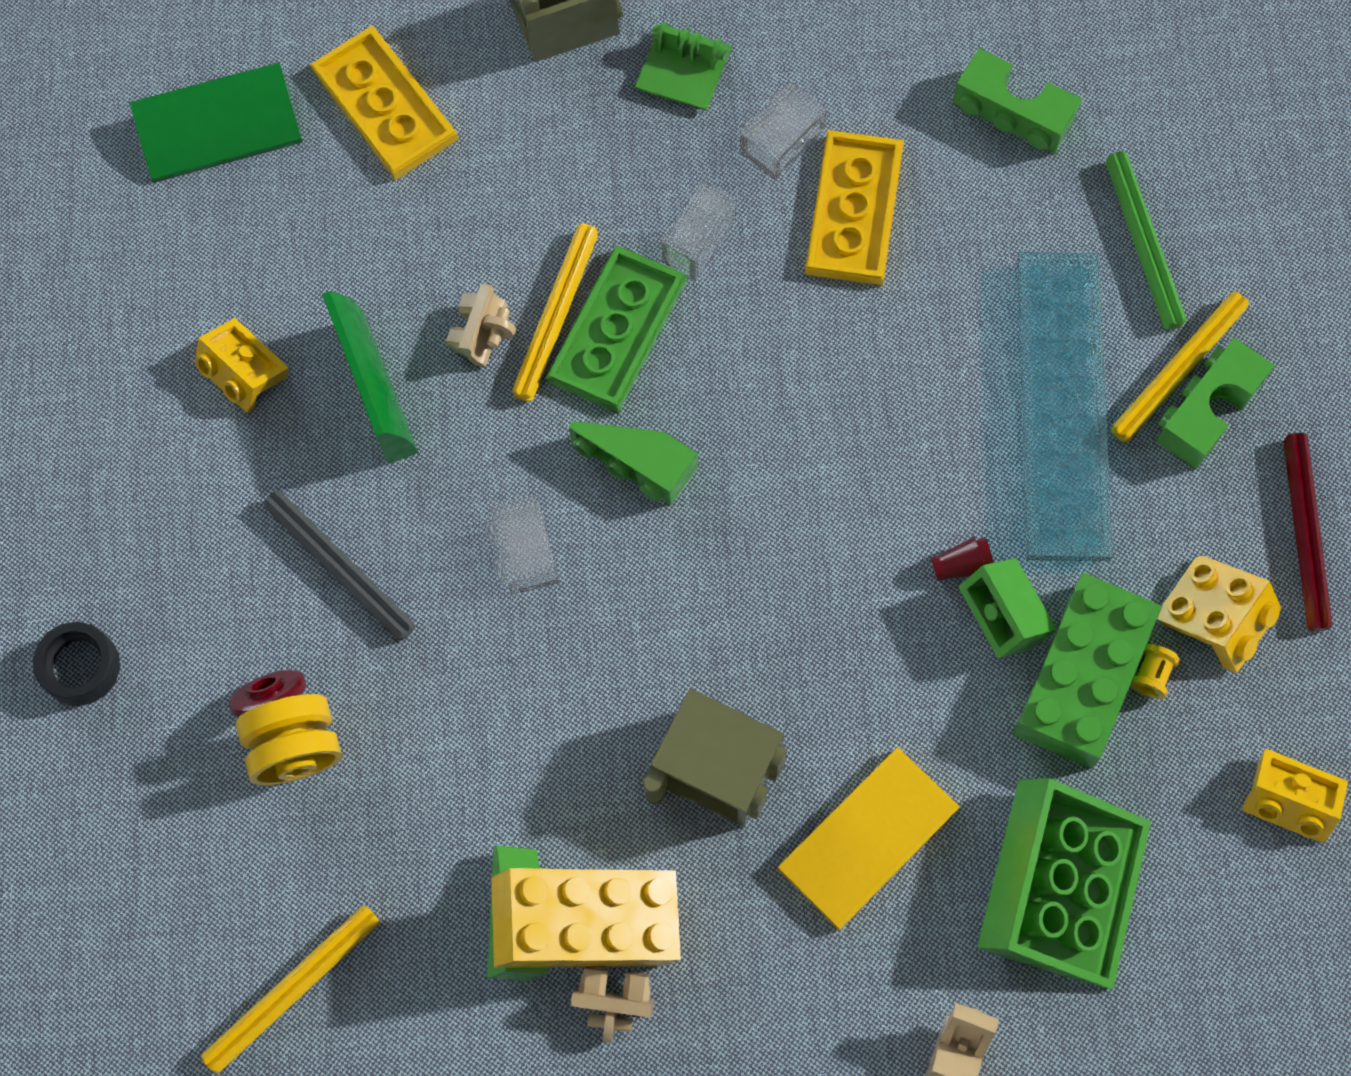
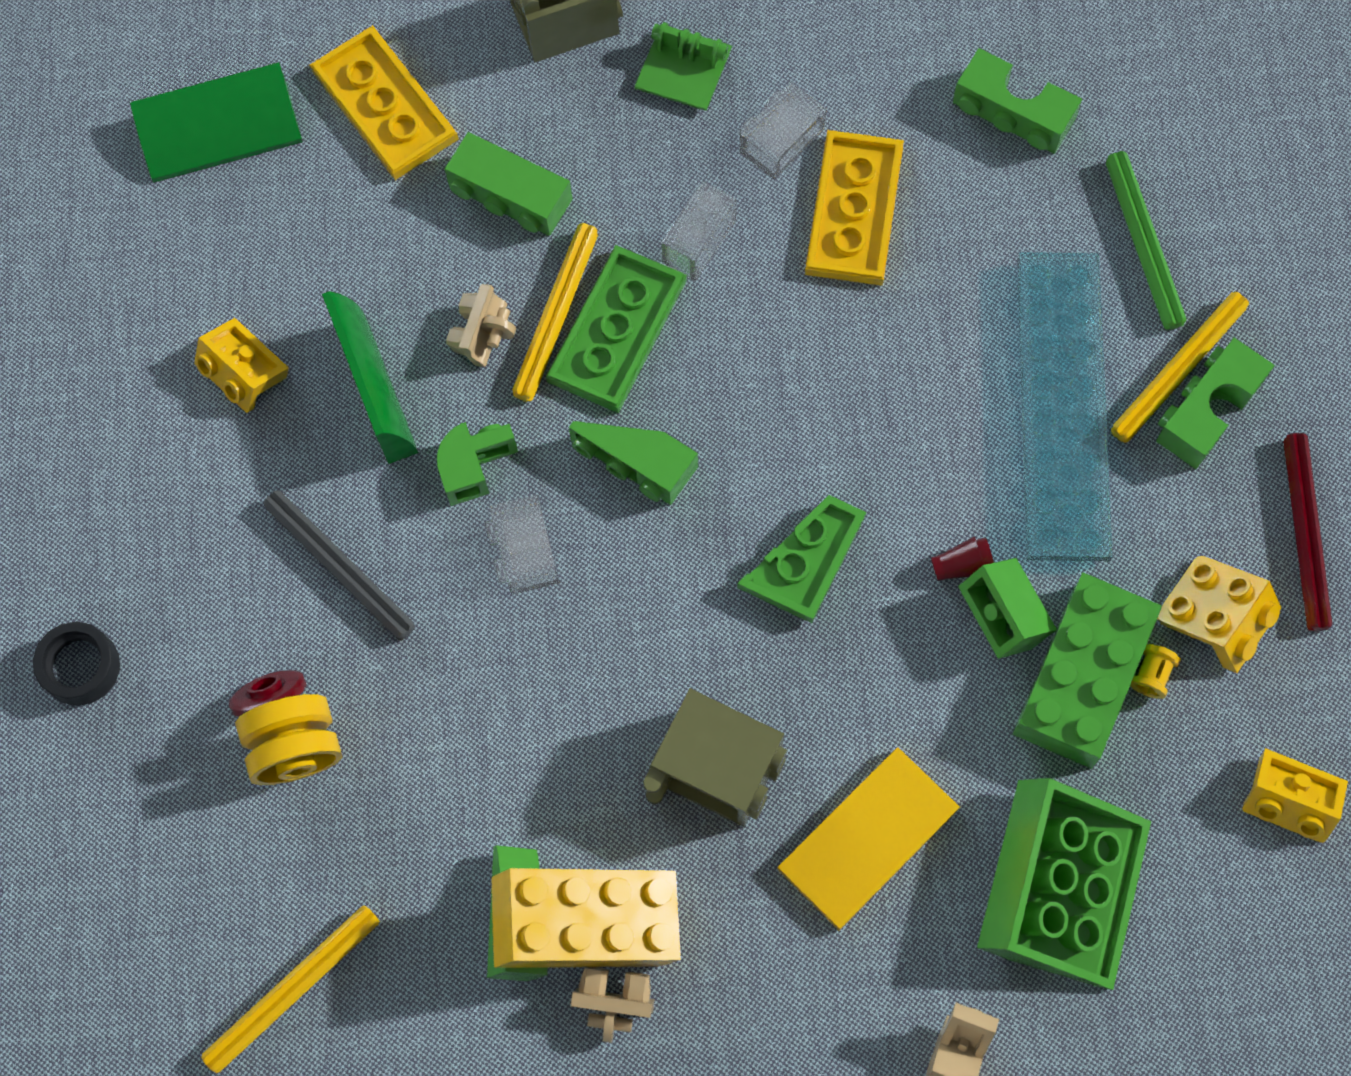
(462, 455): none -> bright green brick
(508, 184): none -> bright green brick
(807, 561): none -> bright green wing

